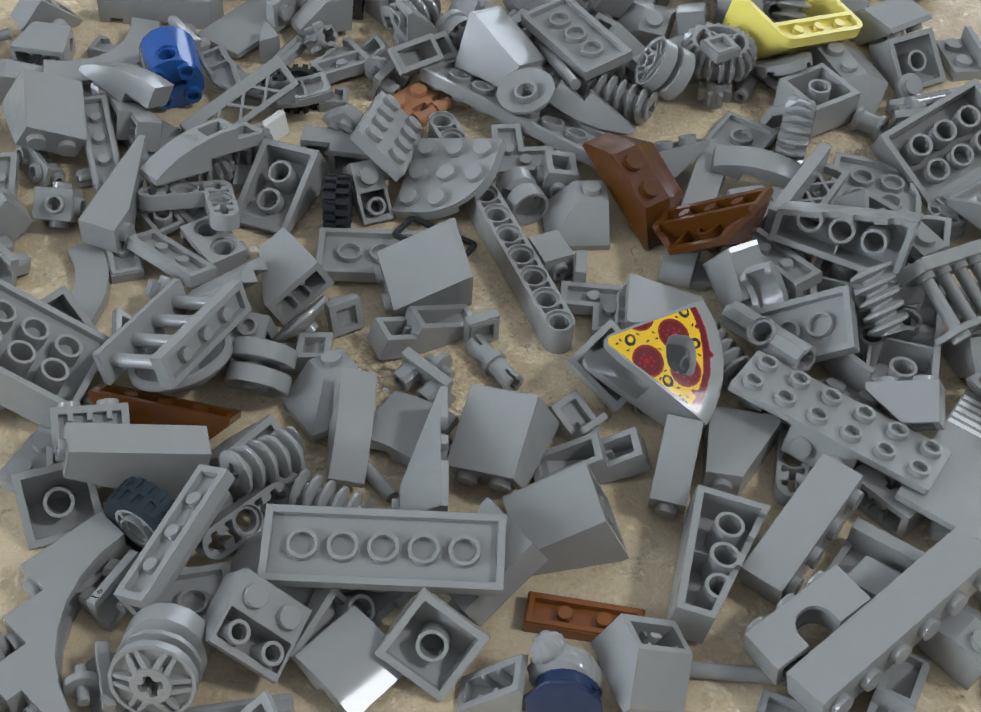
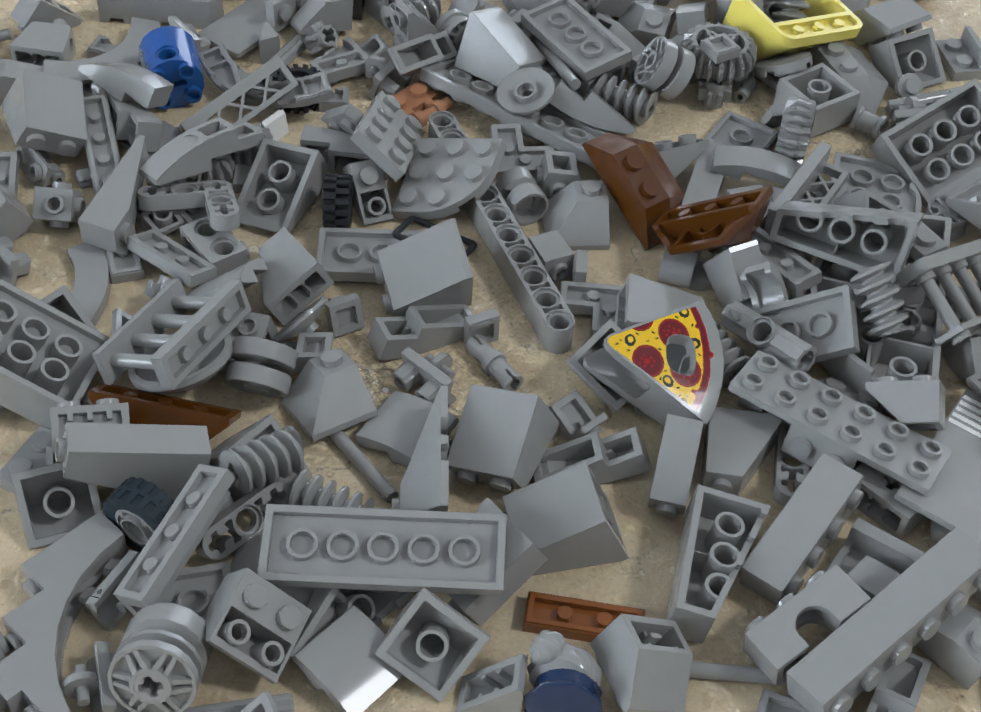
(351, 427): light grey slope -> none

